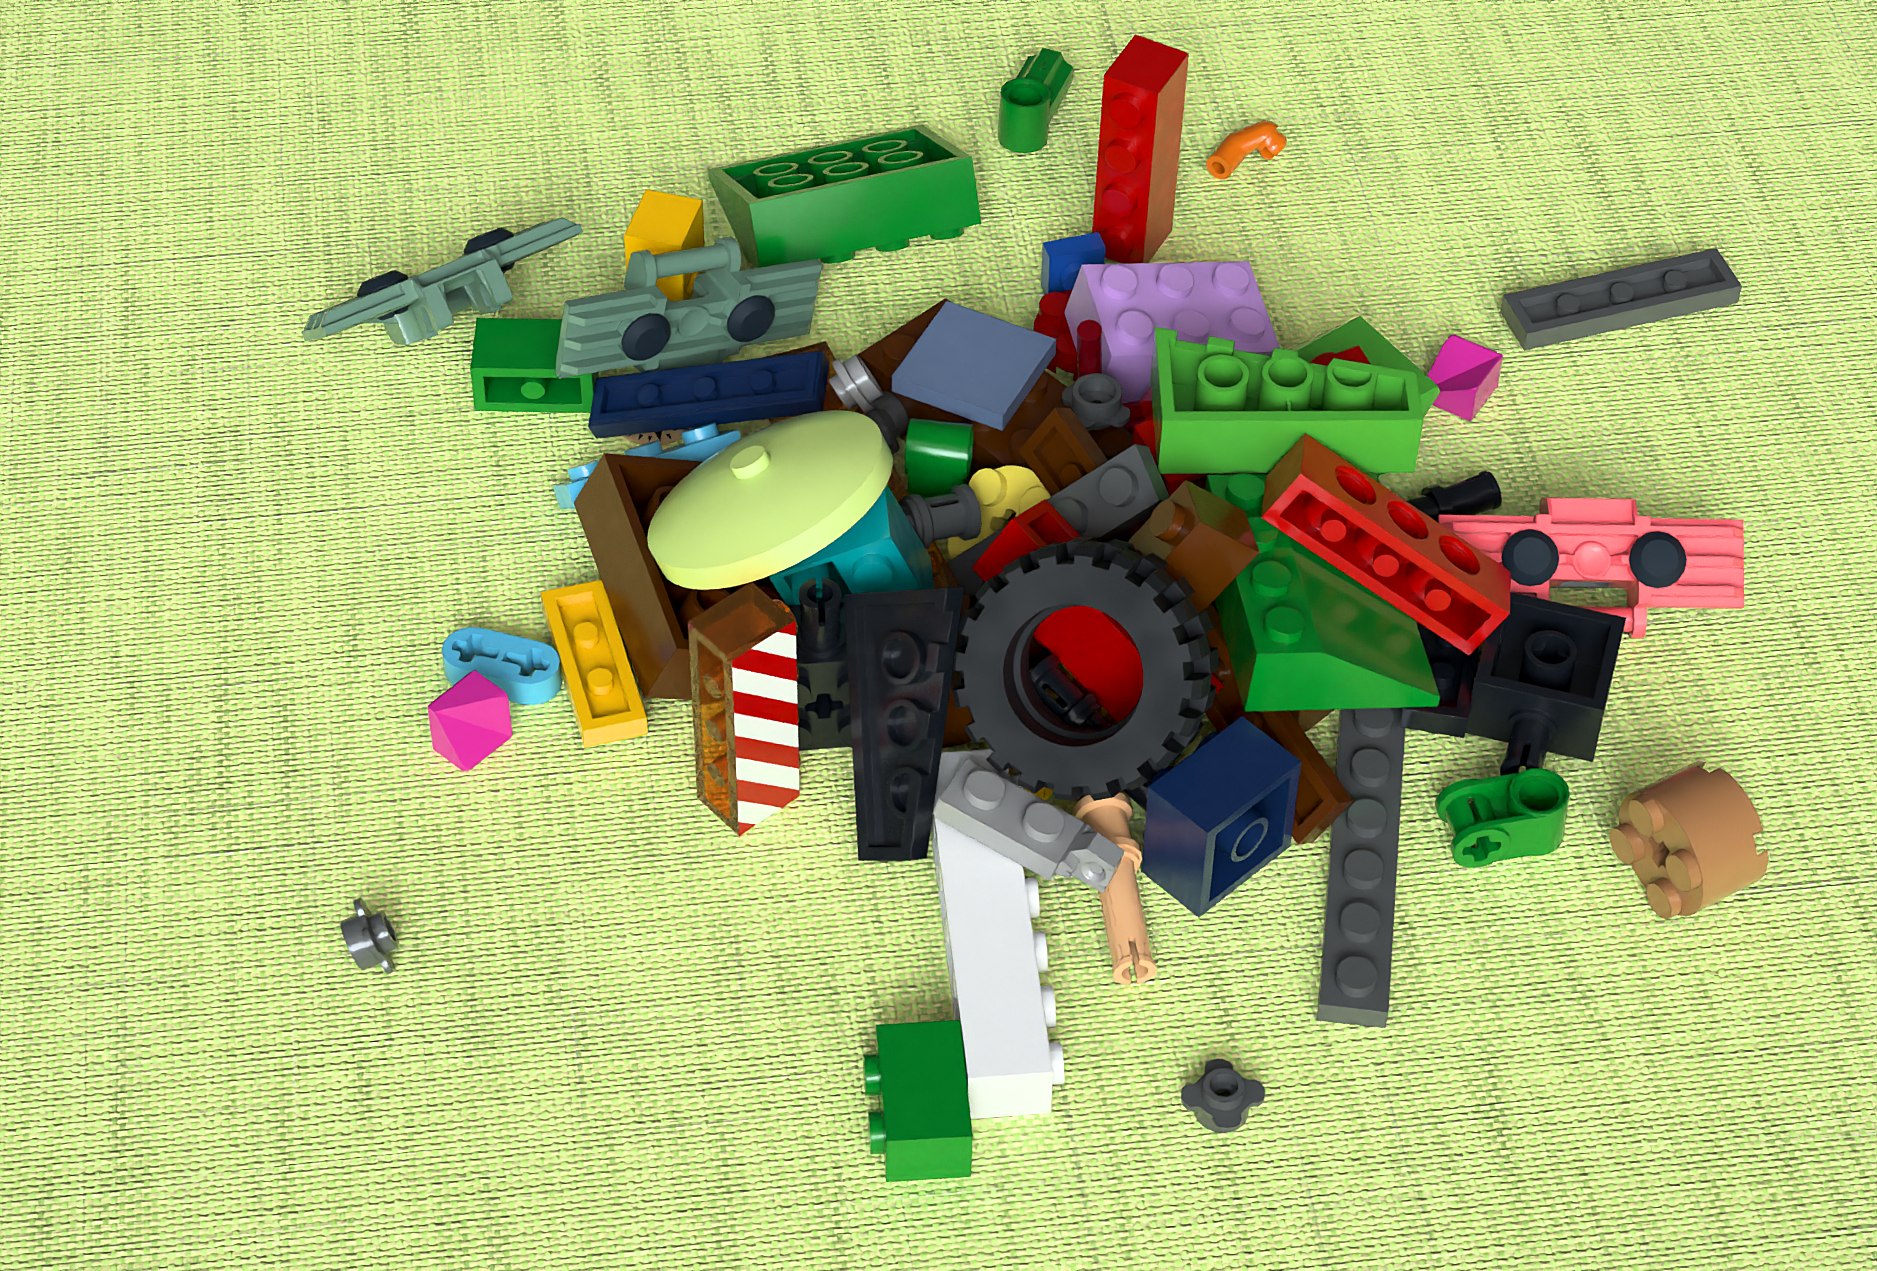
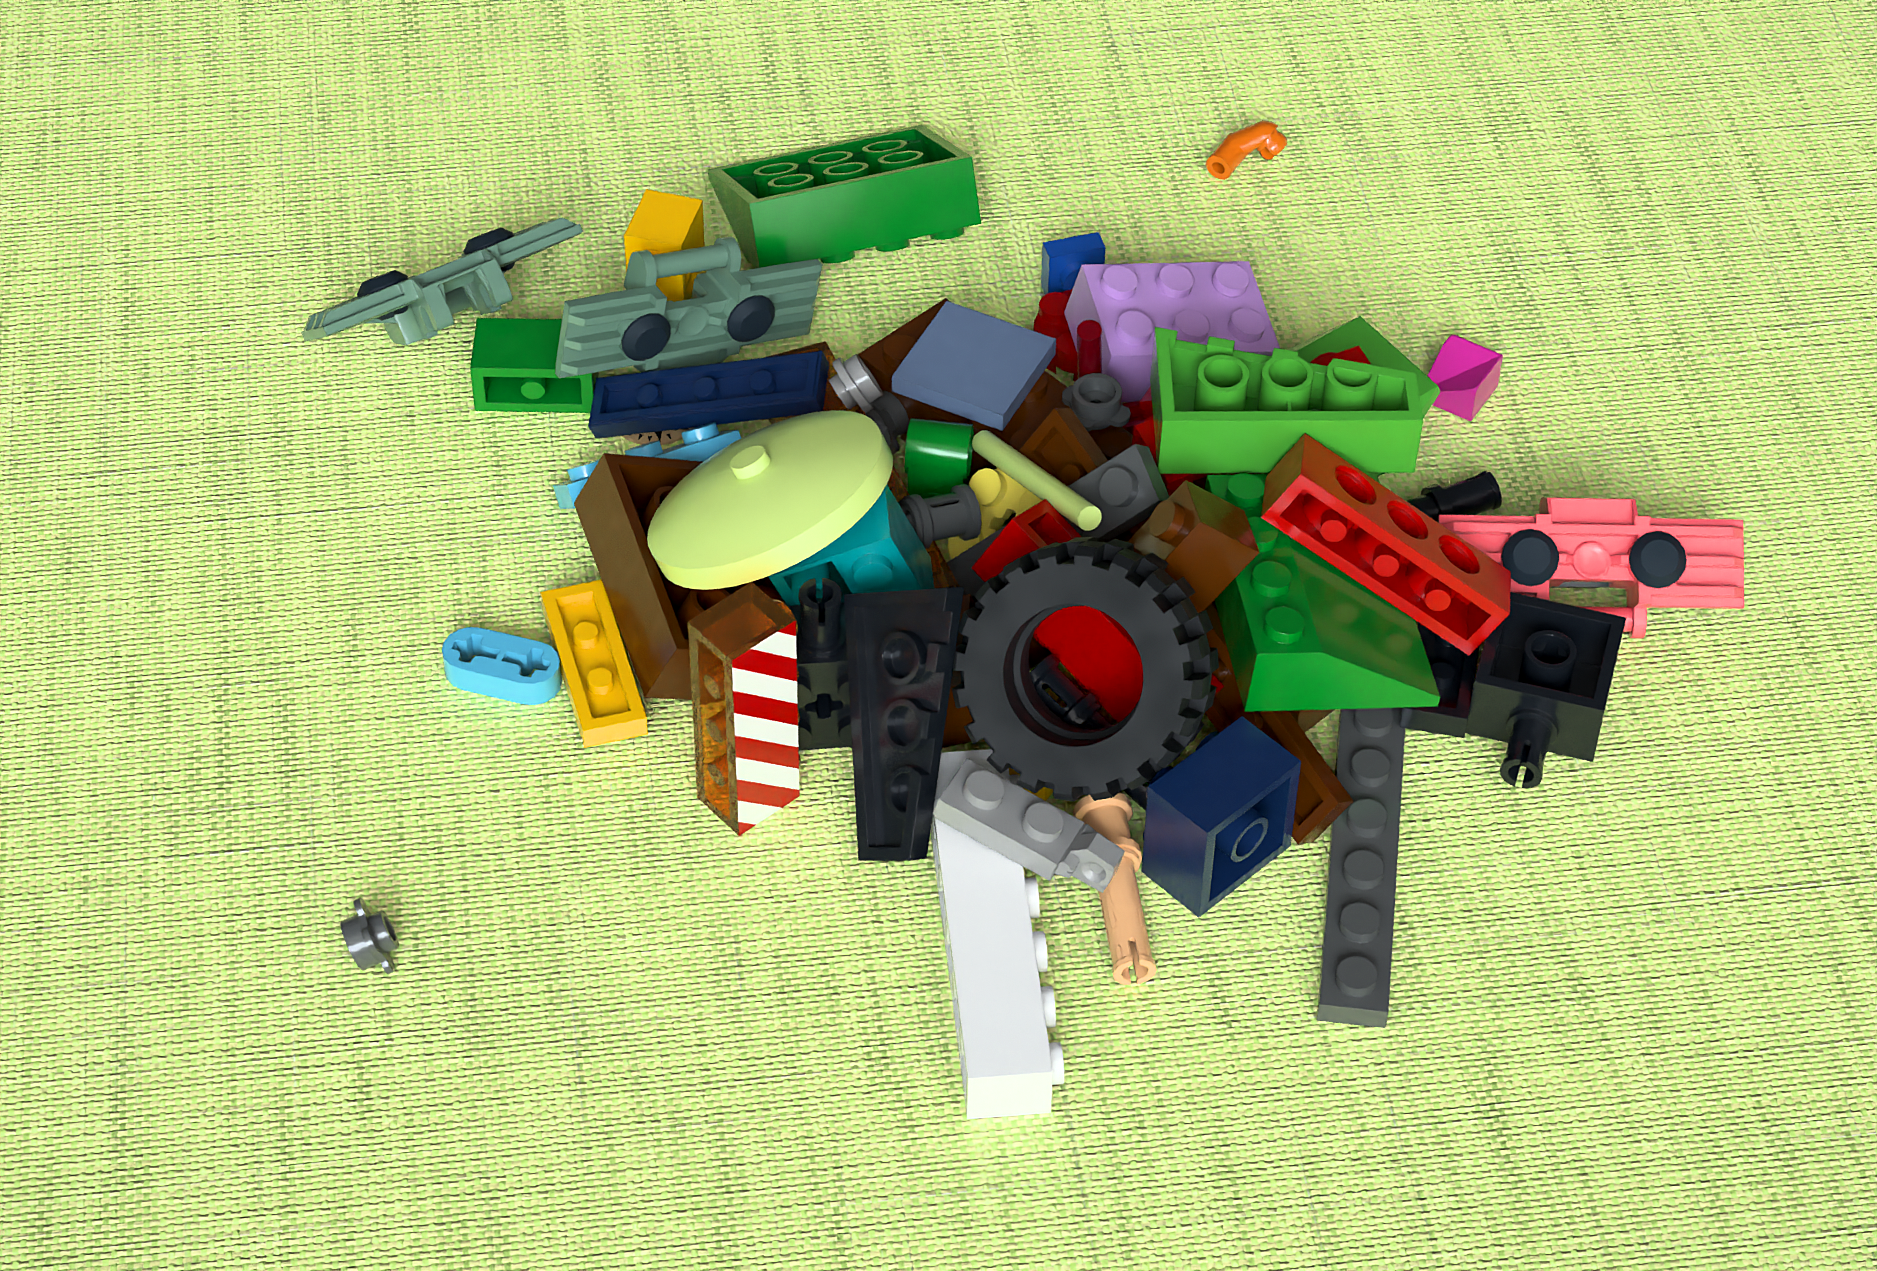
(470, 721): dark pink slope -> none
(922, 1101): green brick -> none
(1032, 101): green piece -> none
(1037, 480): none -> yellowish green bar
(1139, 149): red brick -> none
(1219, 1112): dark grey plate -> none
(1507, 818): green piece -> none
(1620, 299): dark grey plate -> none
(1690, 839): medium nougat brick -> none

